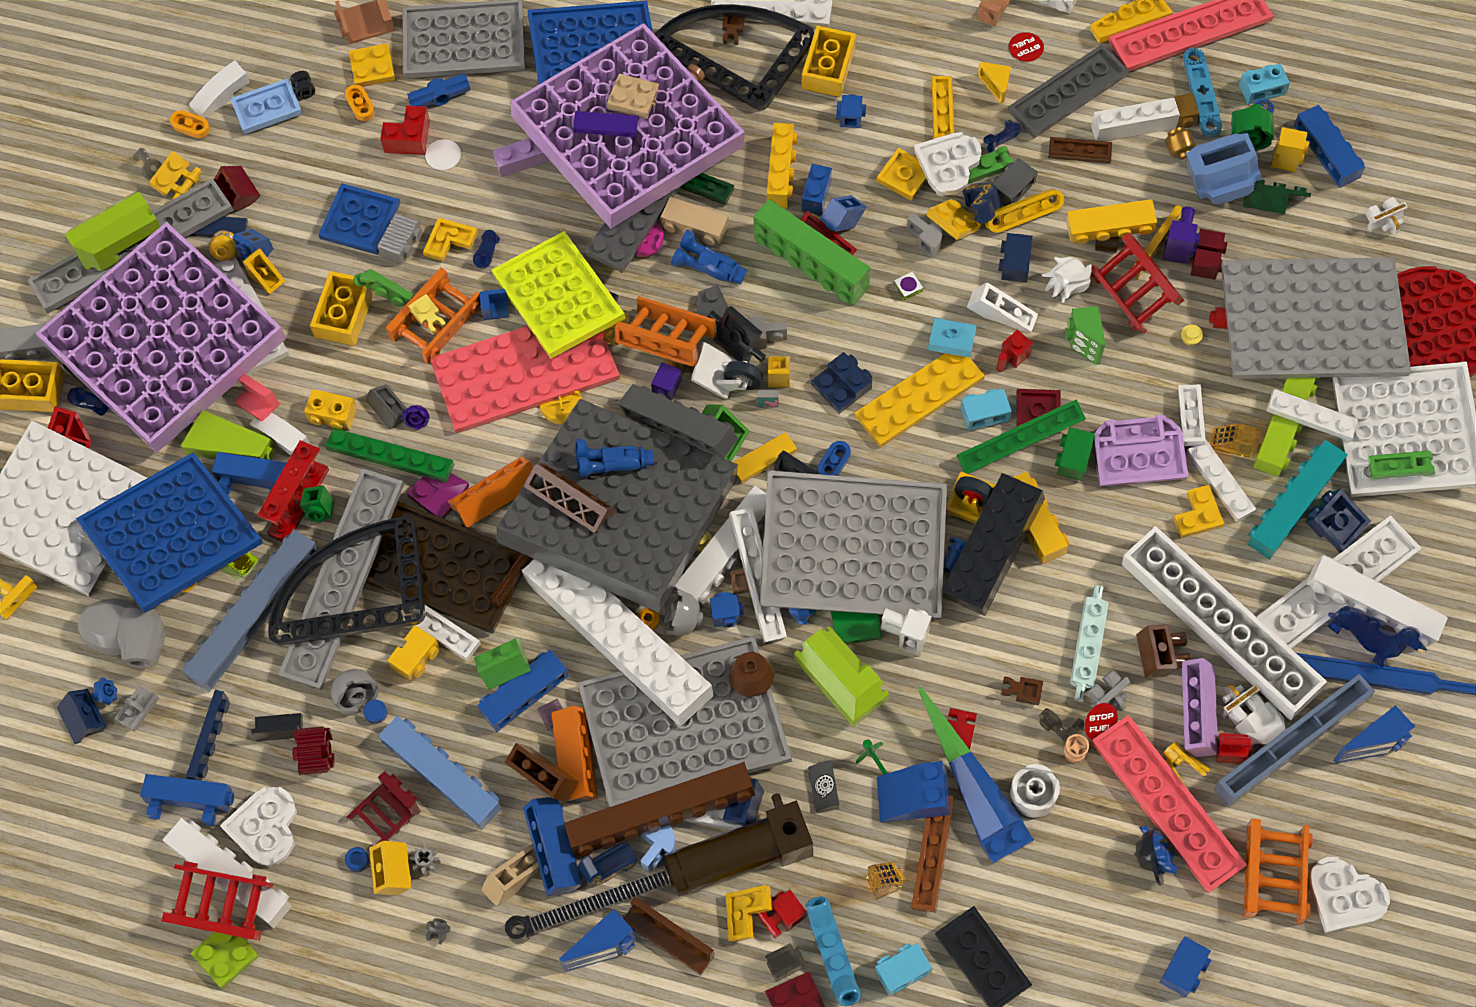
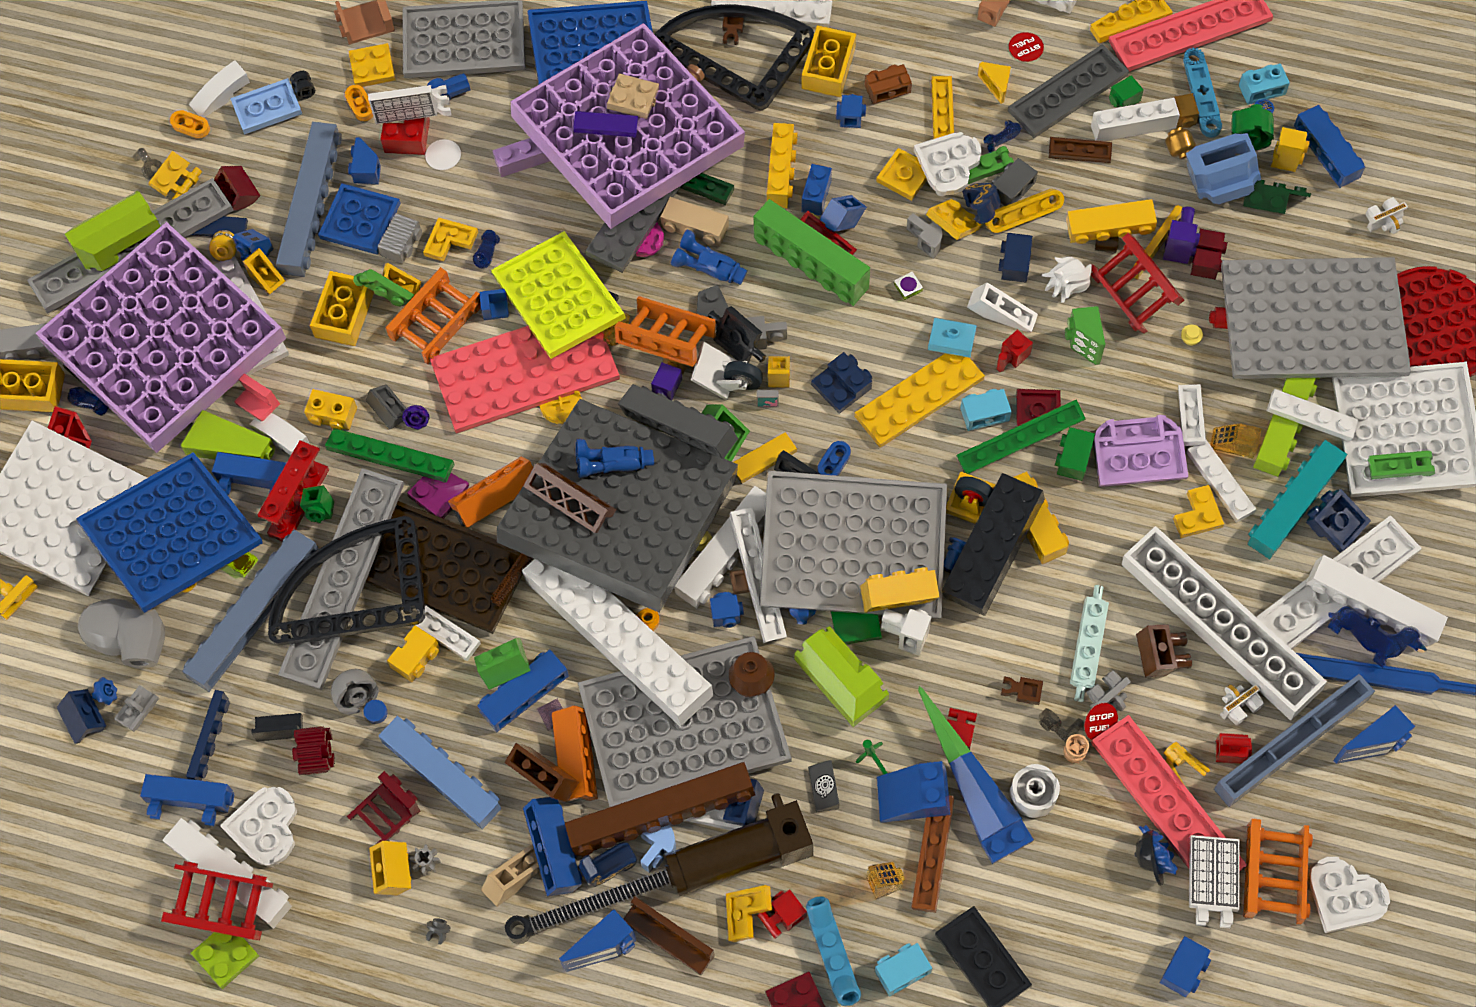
(308, 199): none -> sand blue brick
(357, 859): blue tile -> none
(365, 164): none -> blue slope
(401, 278): none -> yellow slope
(409, 103): none -> white tile
(426, 311): light yellow plate -> none
(682, 614): light grey cylinder -> none
(784, 962): clear smoke brick -> none
(888, 83): none -> dark orange brick
(899, 590): none -> yellow brick
(1126, 93): none -> green brick
(1199, 708): lavender brick -> none
(1214, 878): none -> white tile
(1262, 724): white slope -> none

